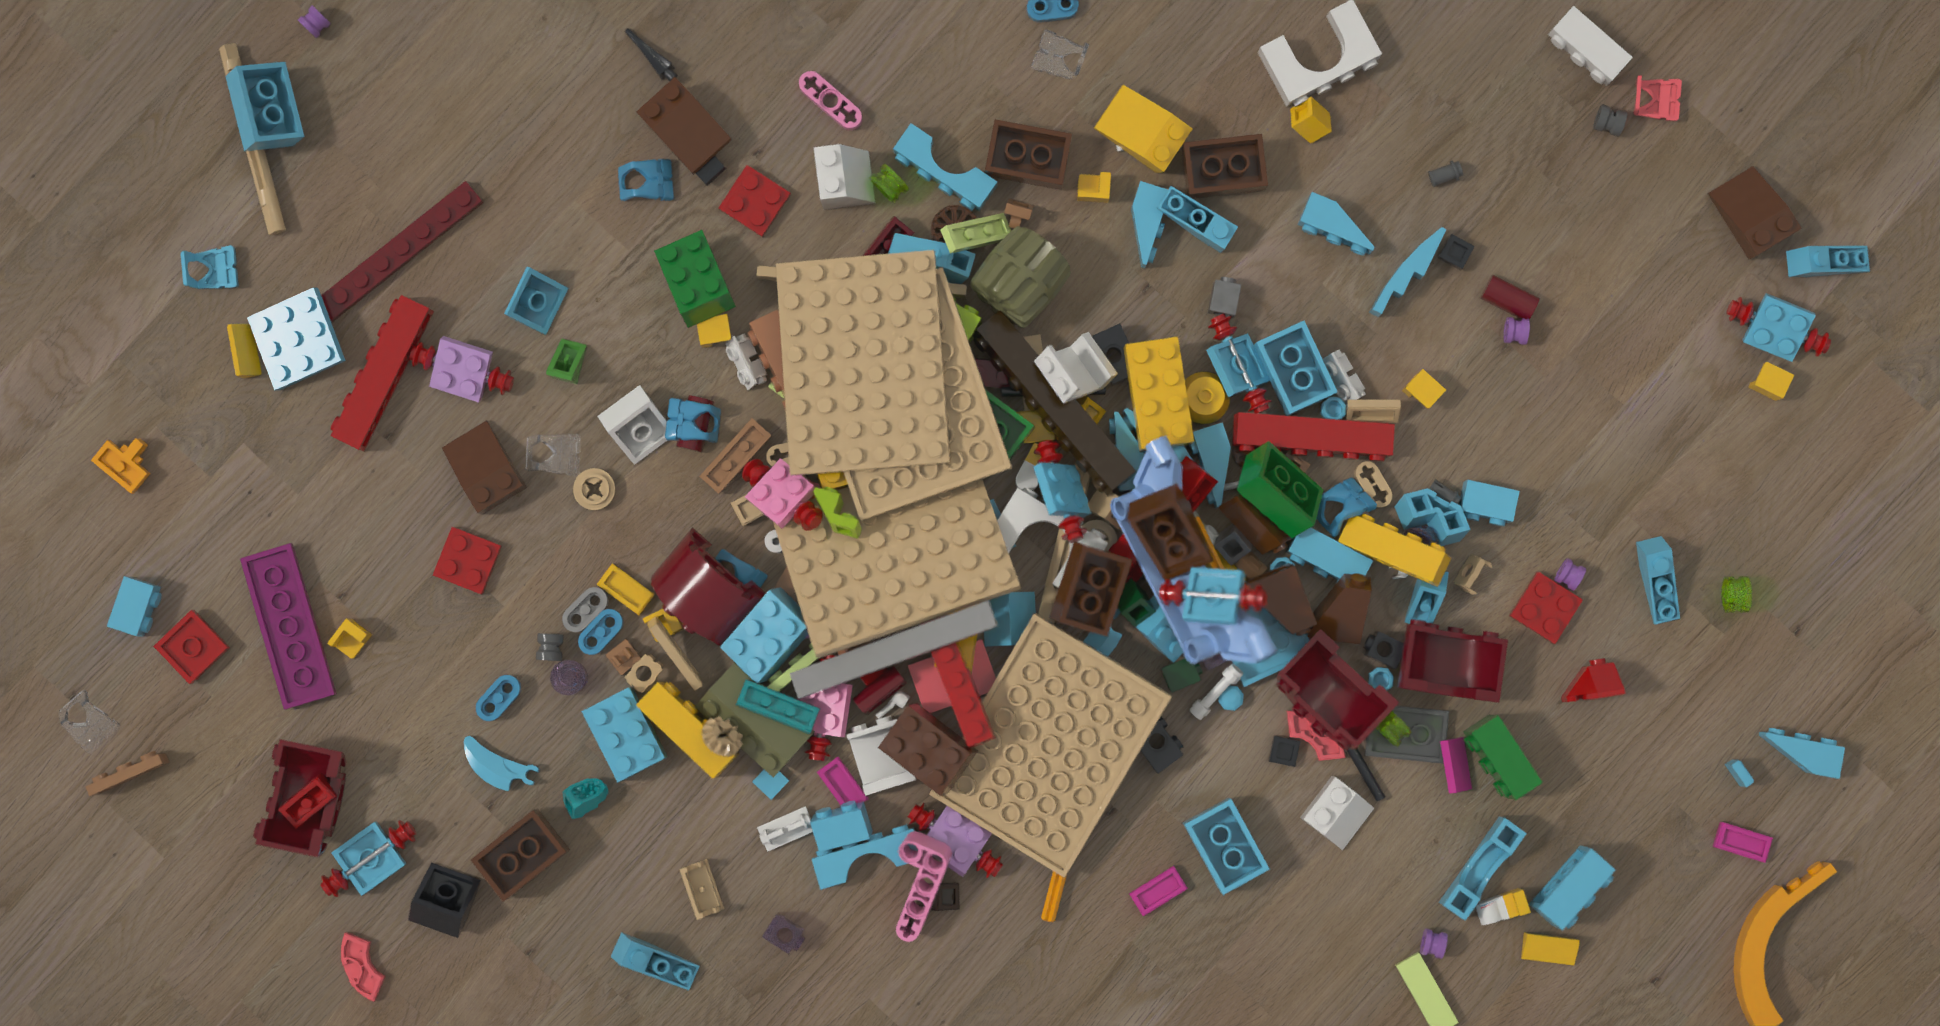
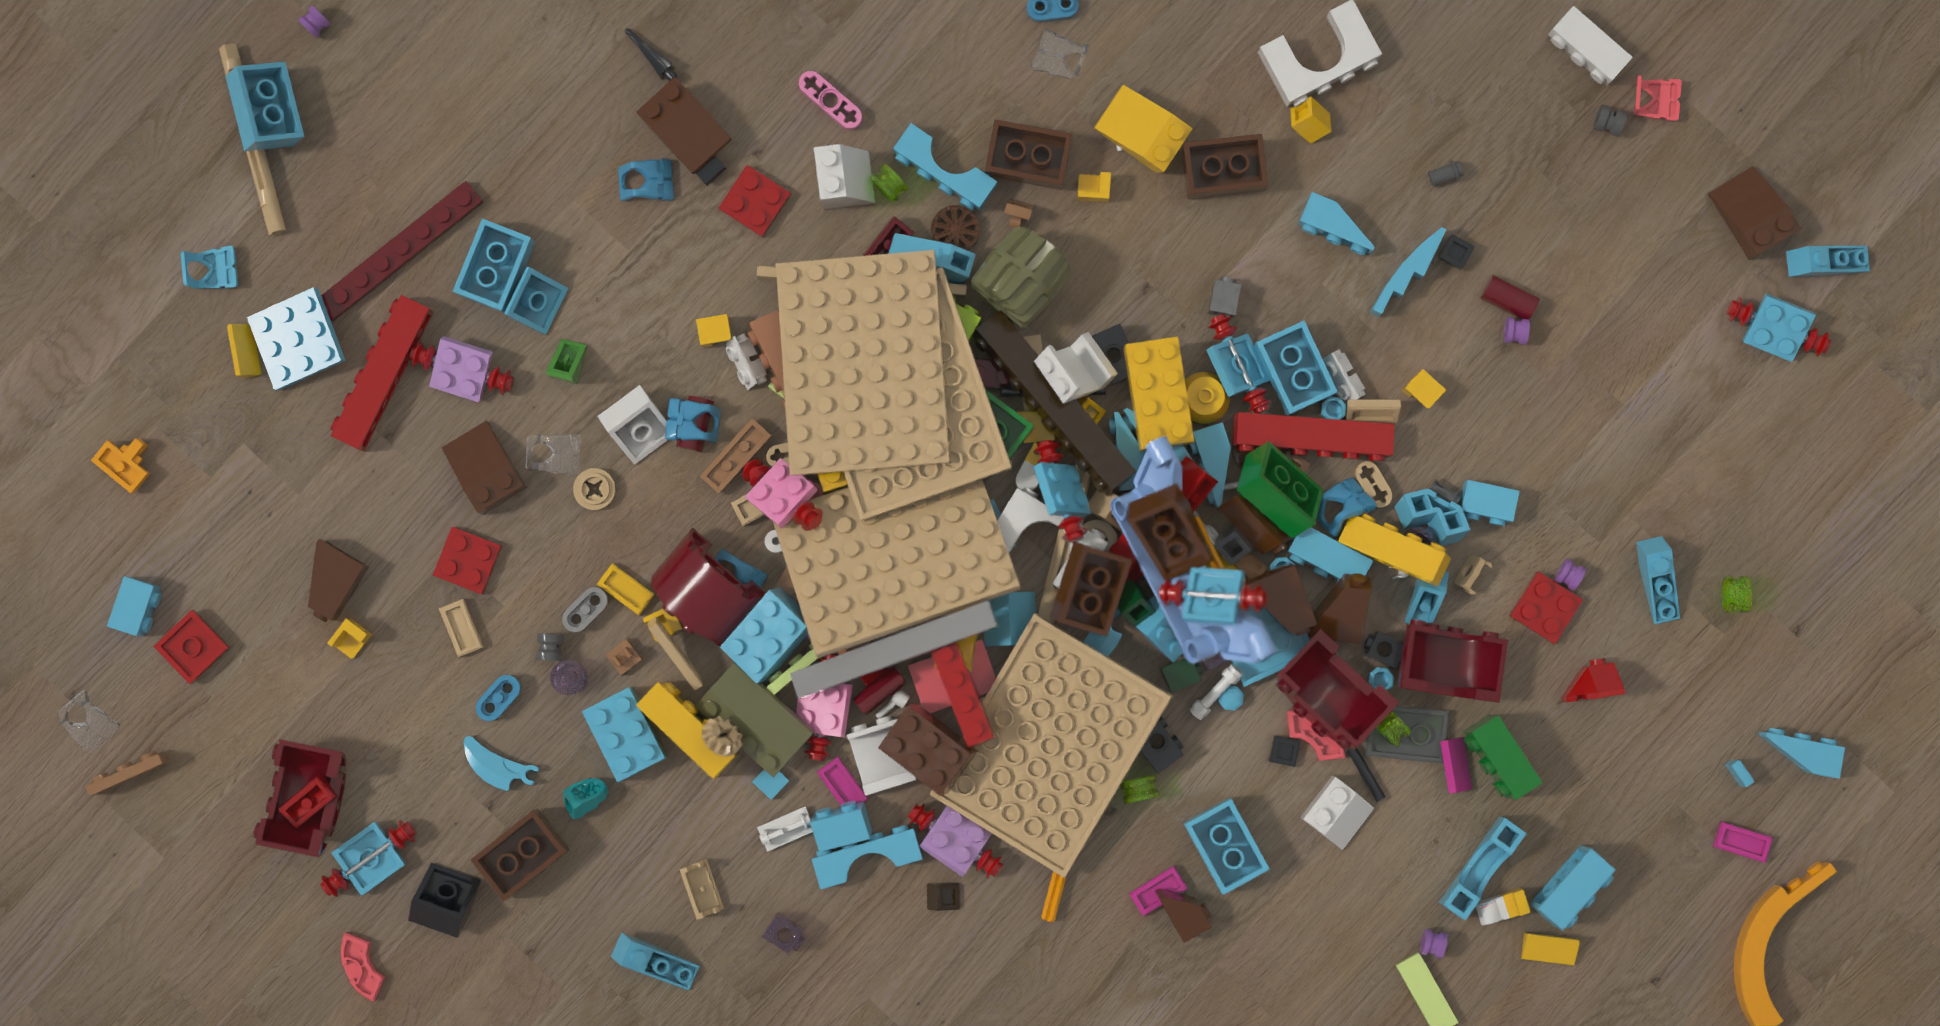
(288, 626): magenta plate -> none
(333, 580): none -> reddish brown slope
(461, 628): none -> tan tile
(494, 265): none -> medium azure brick
(600, 631): dark azure plate -> none
(656, 669): tan piece -> none
(694, 278): green brick -> none
(777, 706): teal tile -> none
(831, 505): lime slope -> none
(921, 890): bright pink beam -> none
(975, 233): yellowish green plate -> none
(1139, 789): none -> clear neon green wheel
(1147, 219): medium azure slope -> none
(1185, 913): none -> reddish brown slope
(1197, 219): medium azure slope -> none
(1772, 381): yellow panel -> none

